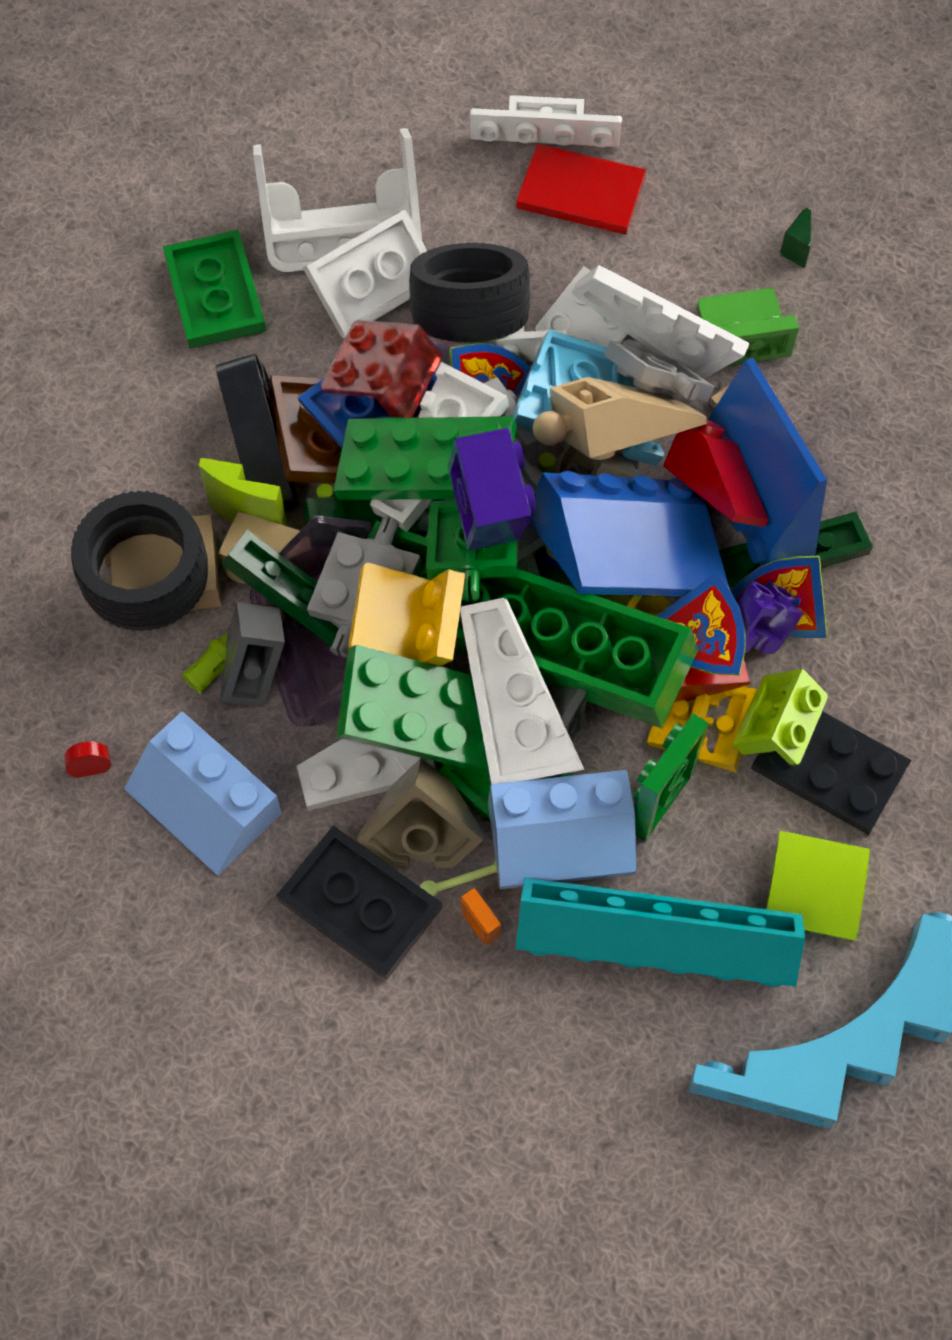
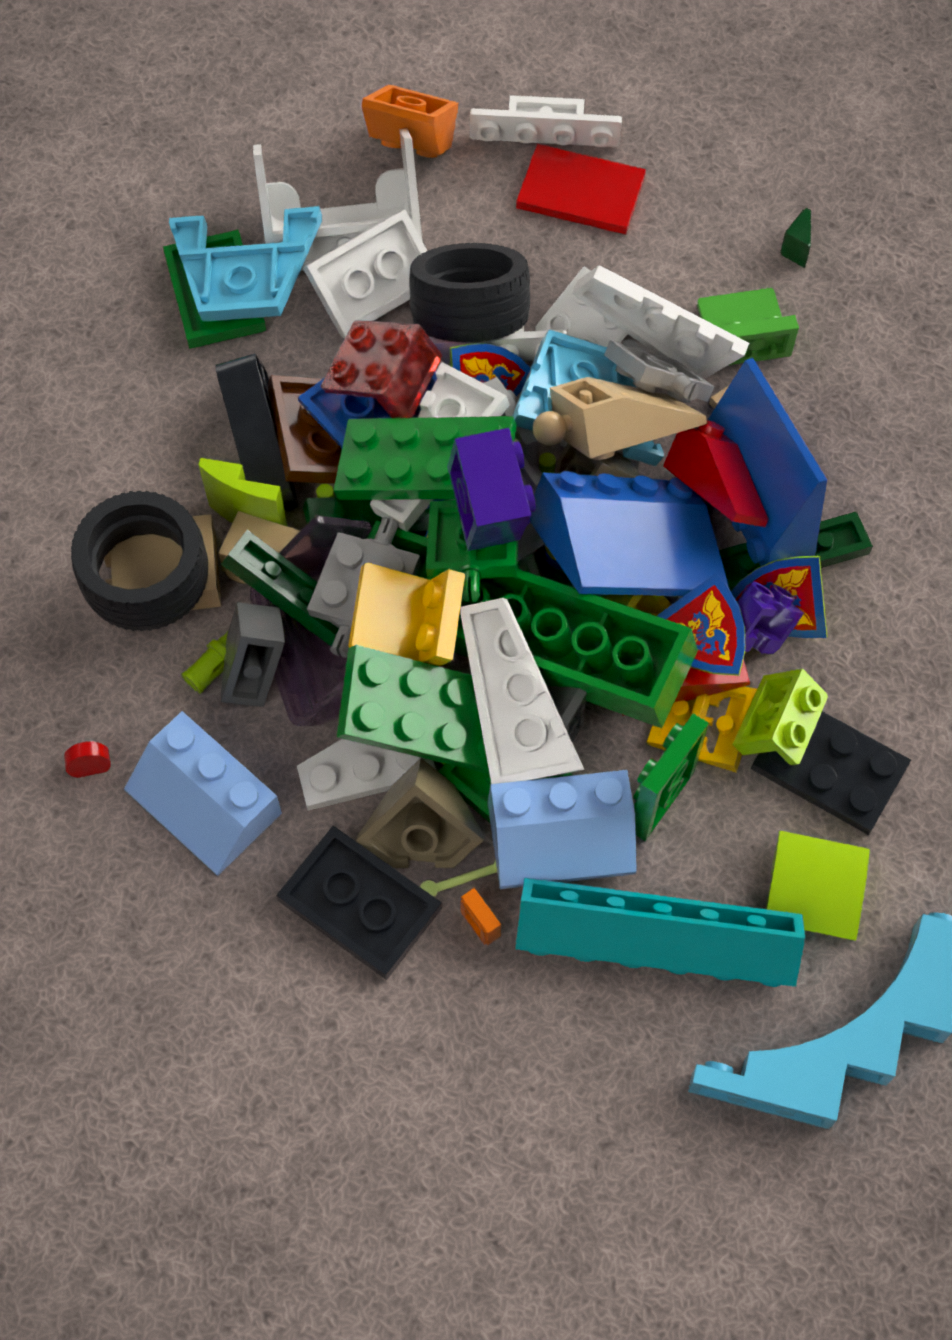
(244, 278): none -> medium azure wing
(426, 117): none -> orange slope

